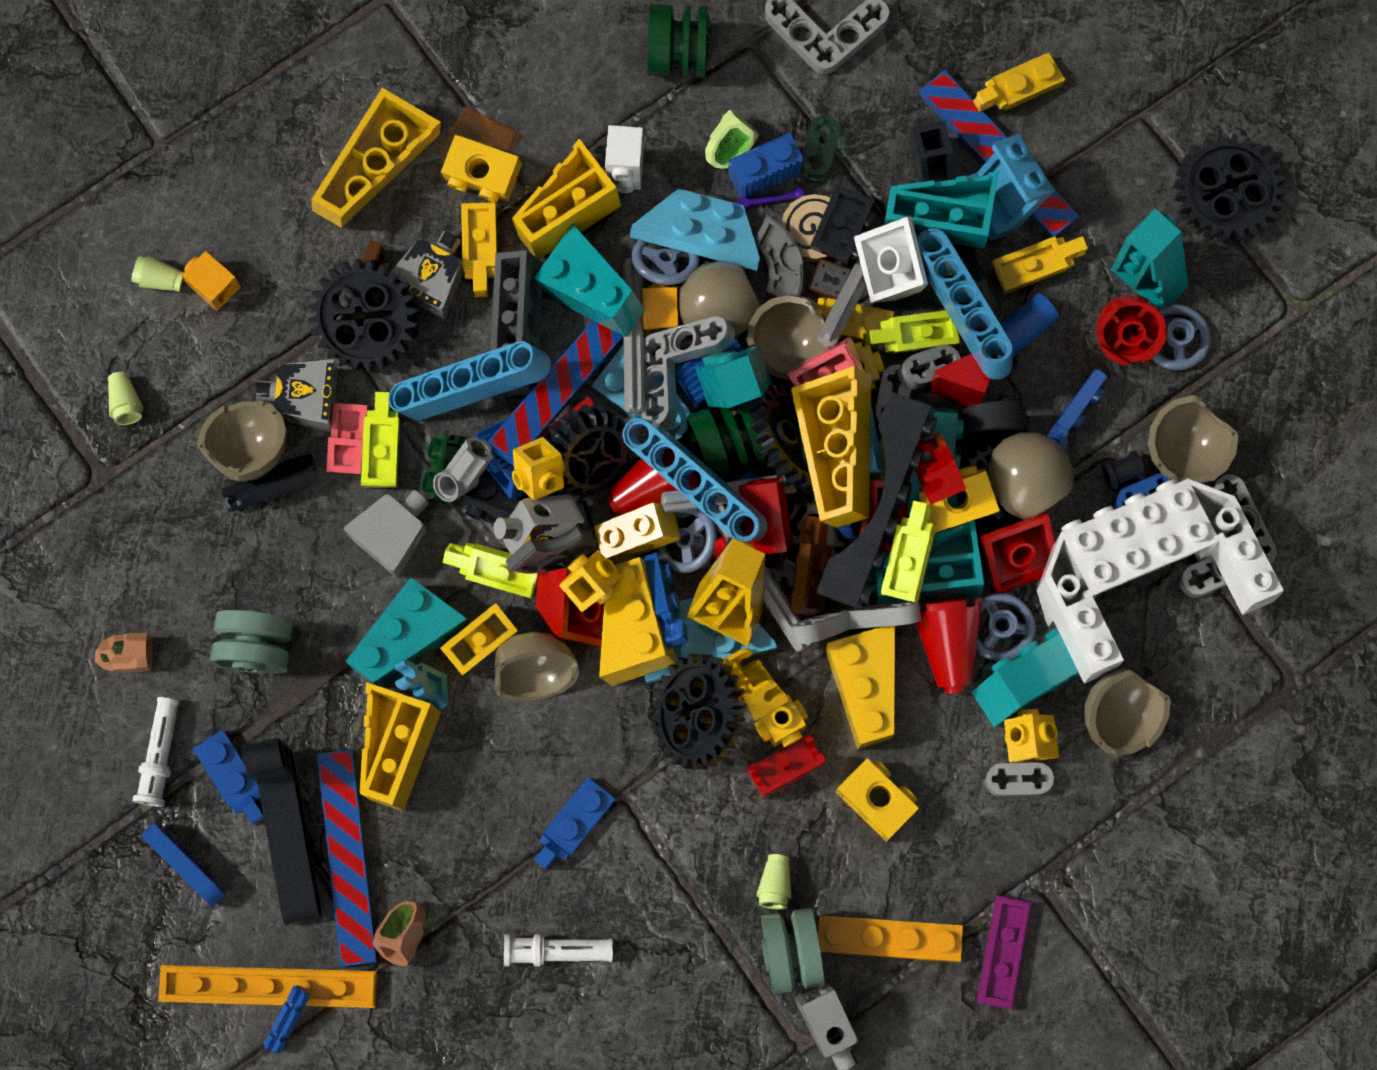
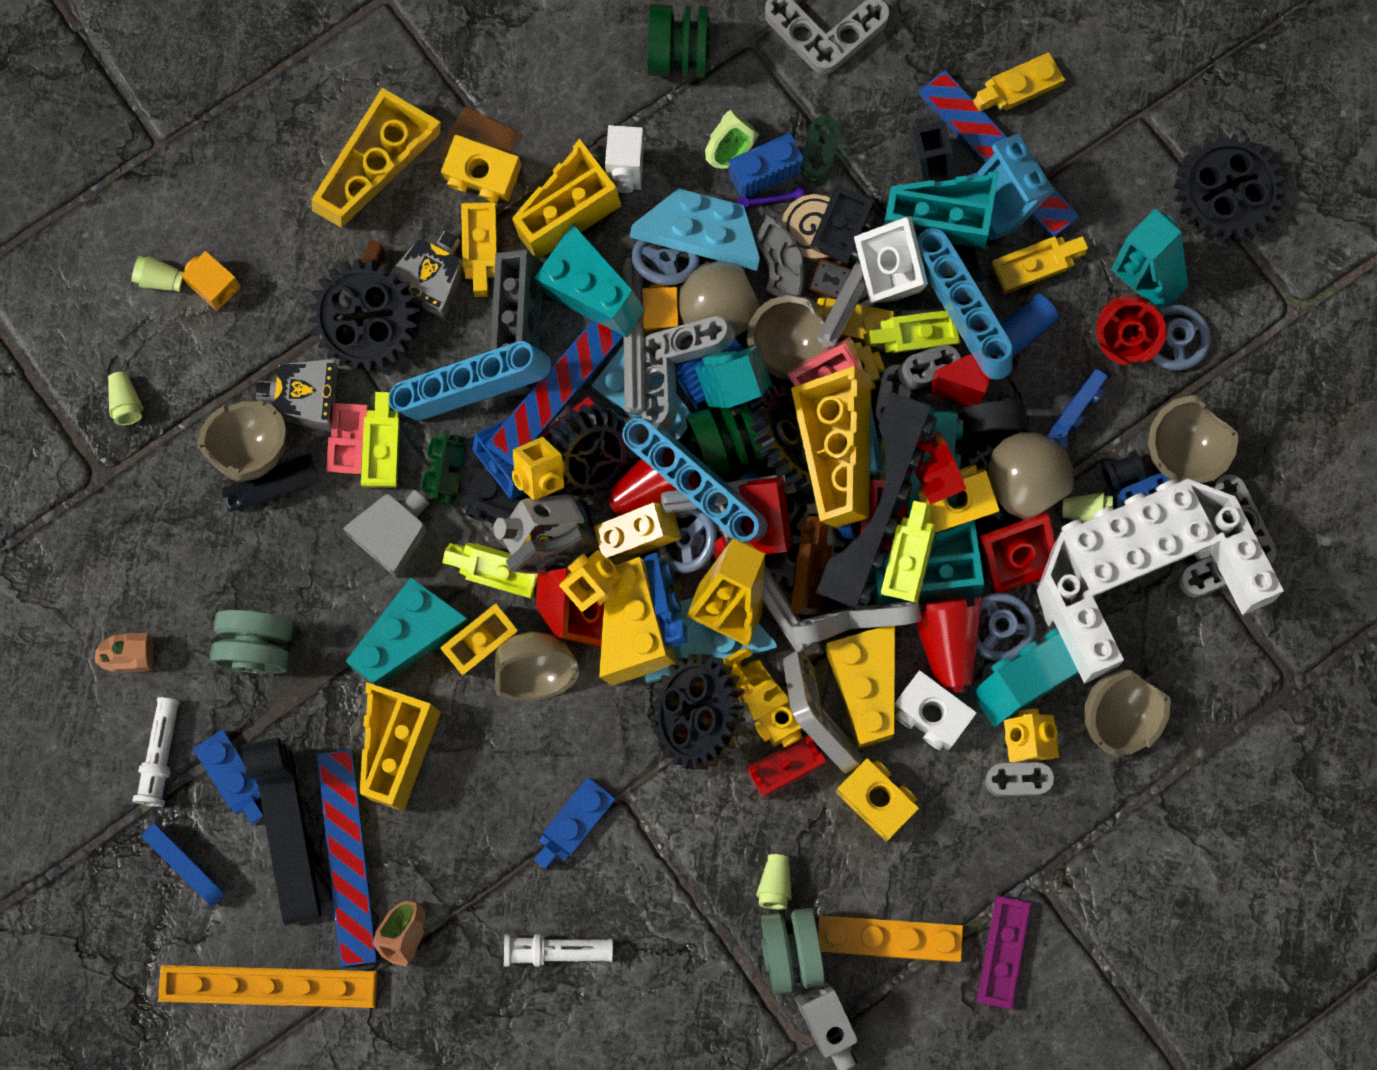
(287, 1019): blue axle -> none
(426, 682): dark azure plate -> none
(463, 470): light grey piece -> none
(812, 718): none -> light grey beam
(924, 692): none -> white brick
(1085, 506): none -> yellowish green cone

